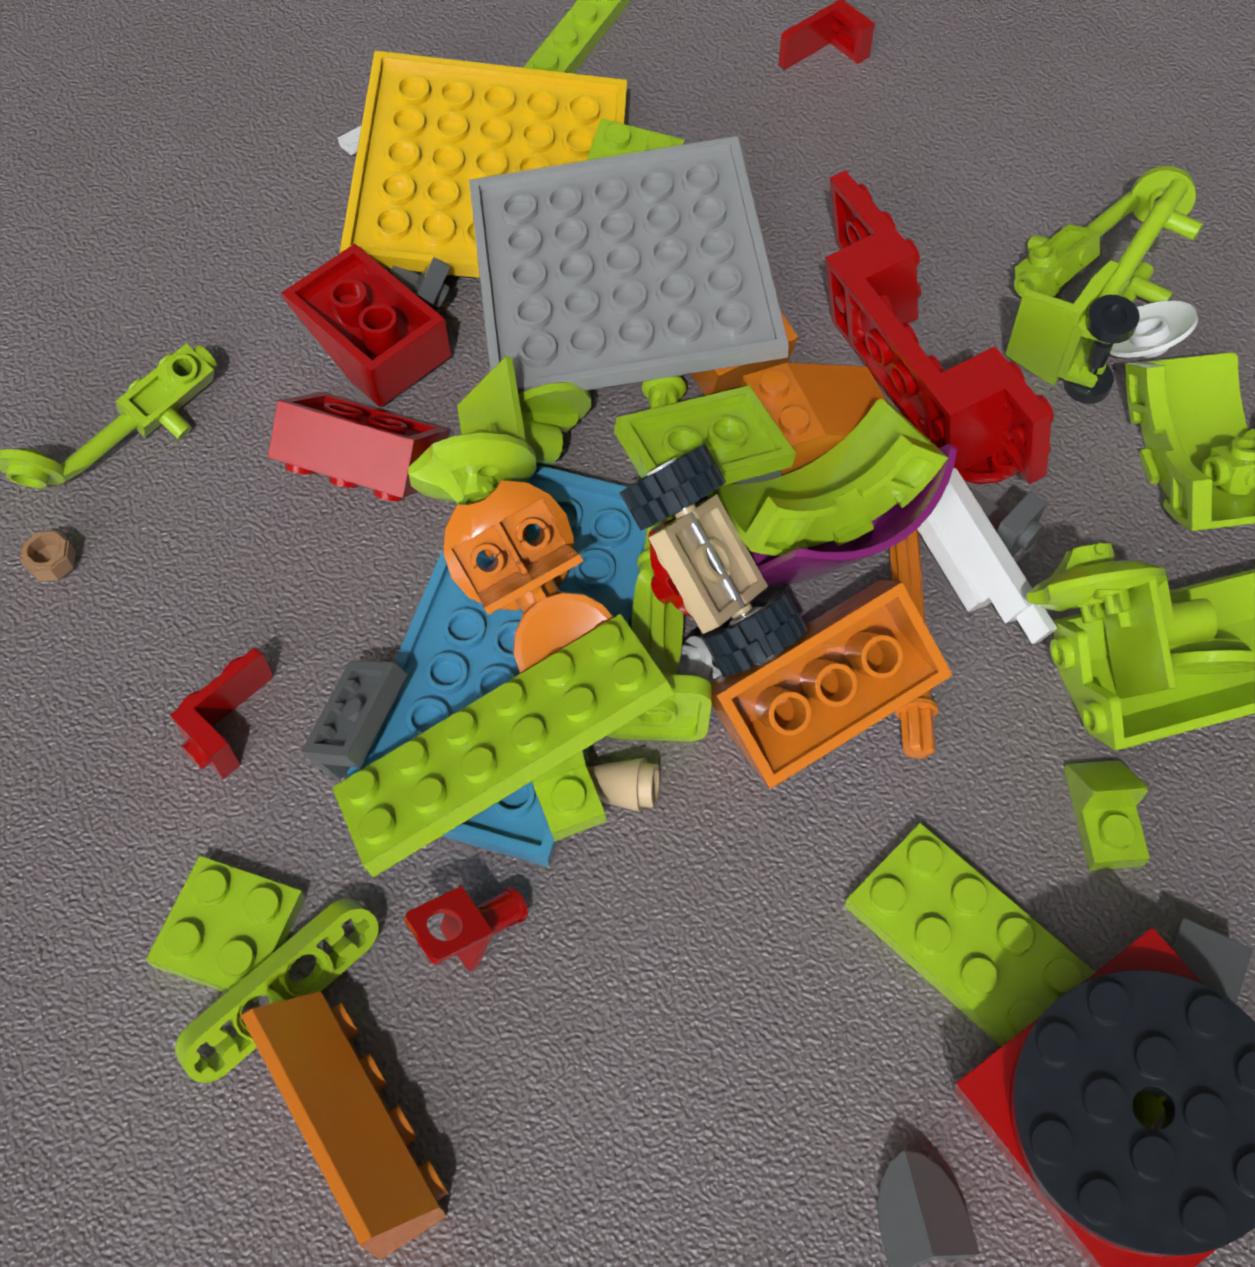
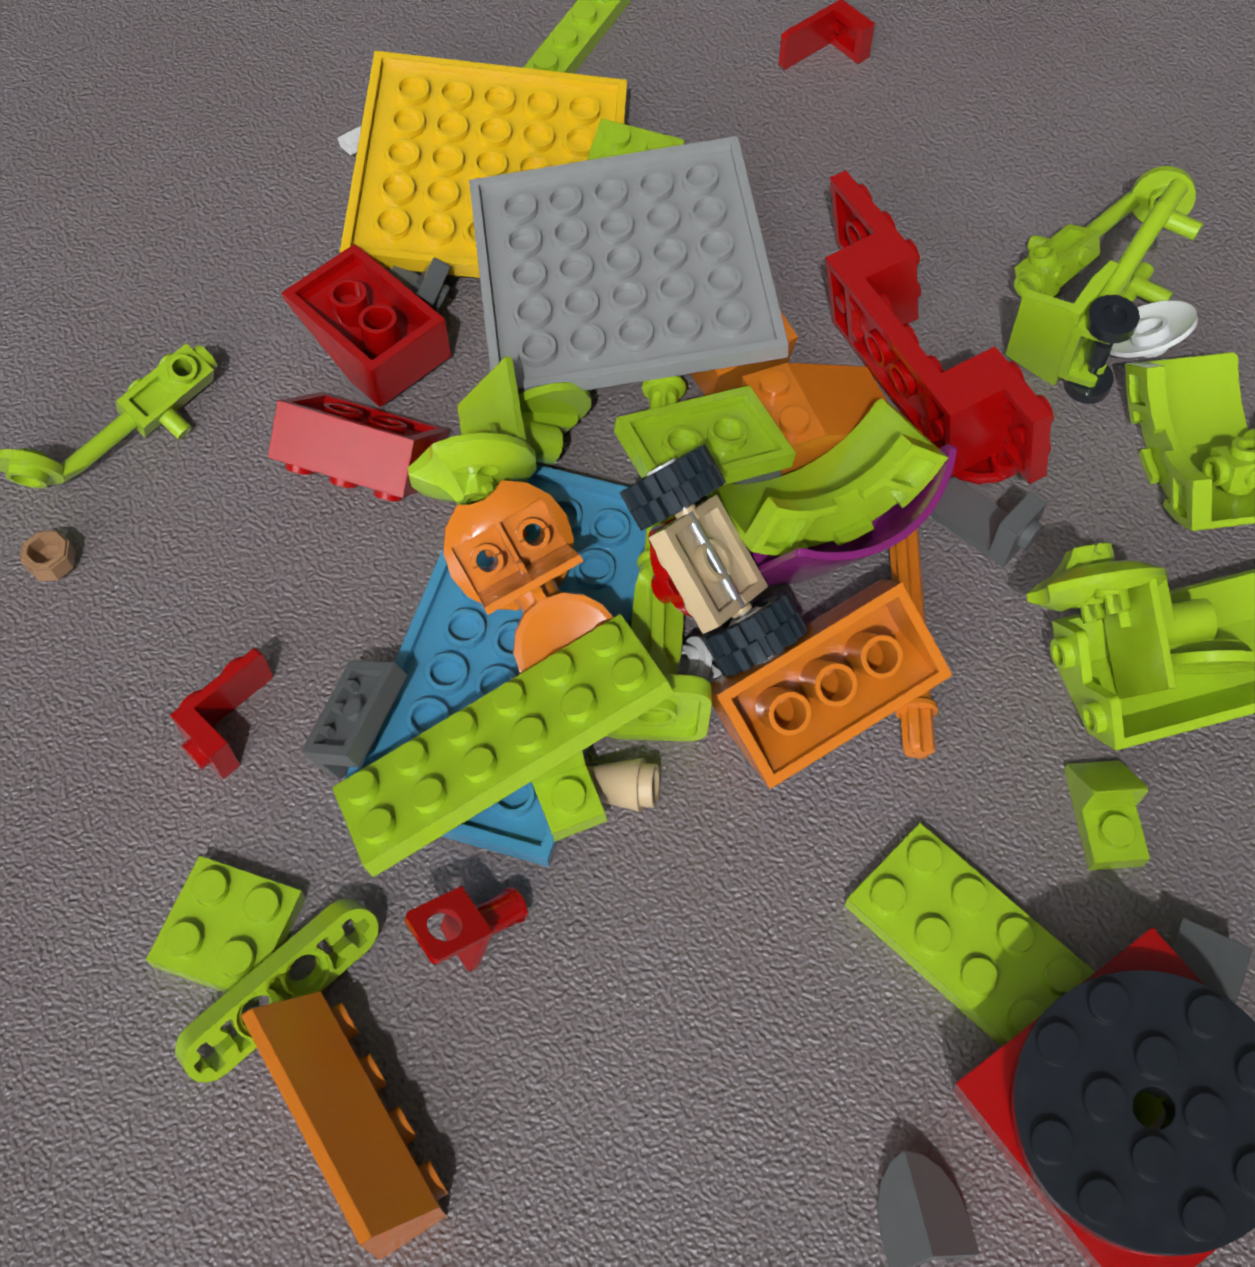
(979, 561): white piece -> none

